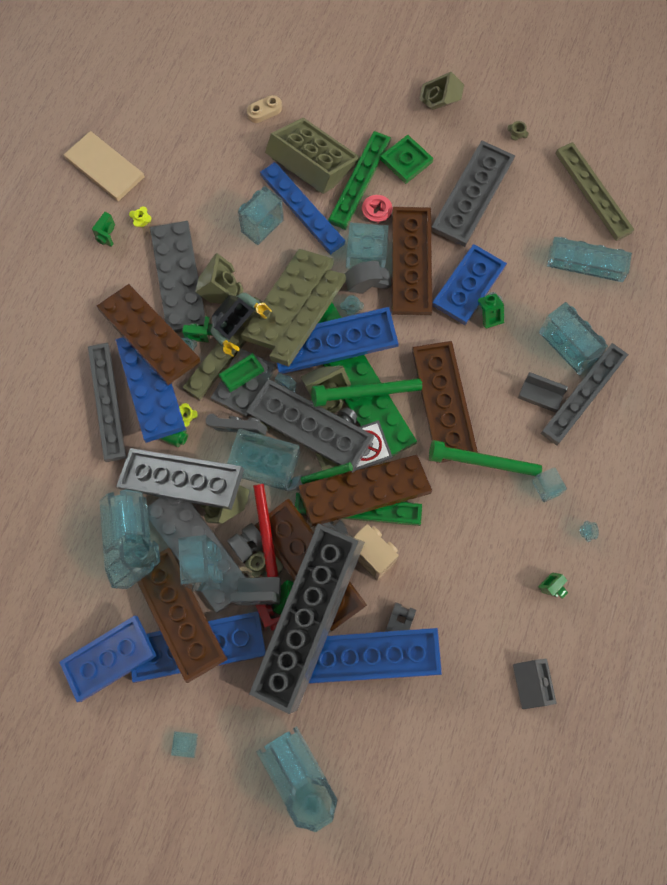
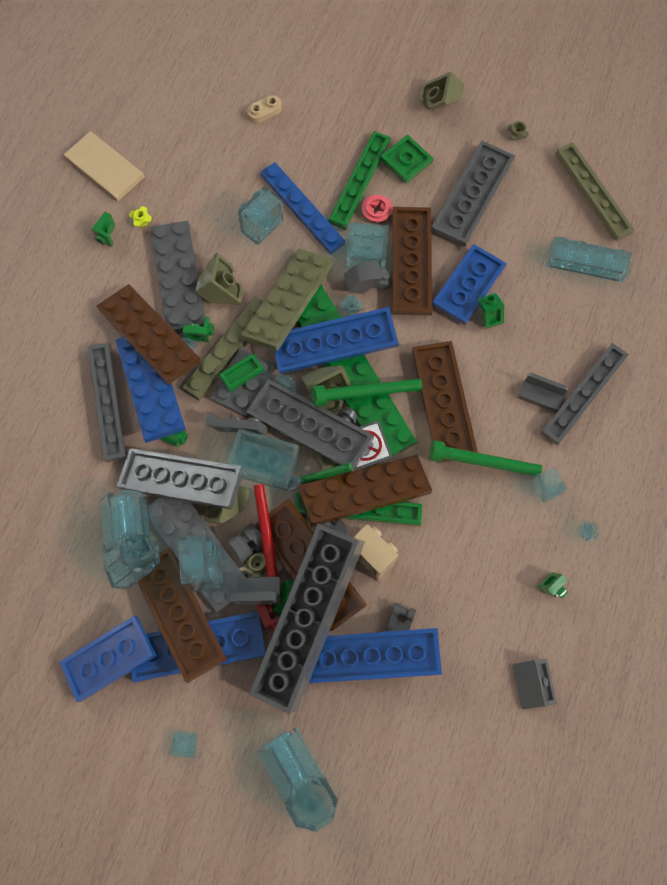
(191, 414): neon yellow plate -> none
(231, 316): black torso -> none
(307, 318): olive plate -> none
(311, 154): olive slope -> none
(573, 338): clear light blue brick -> none

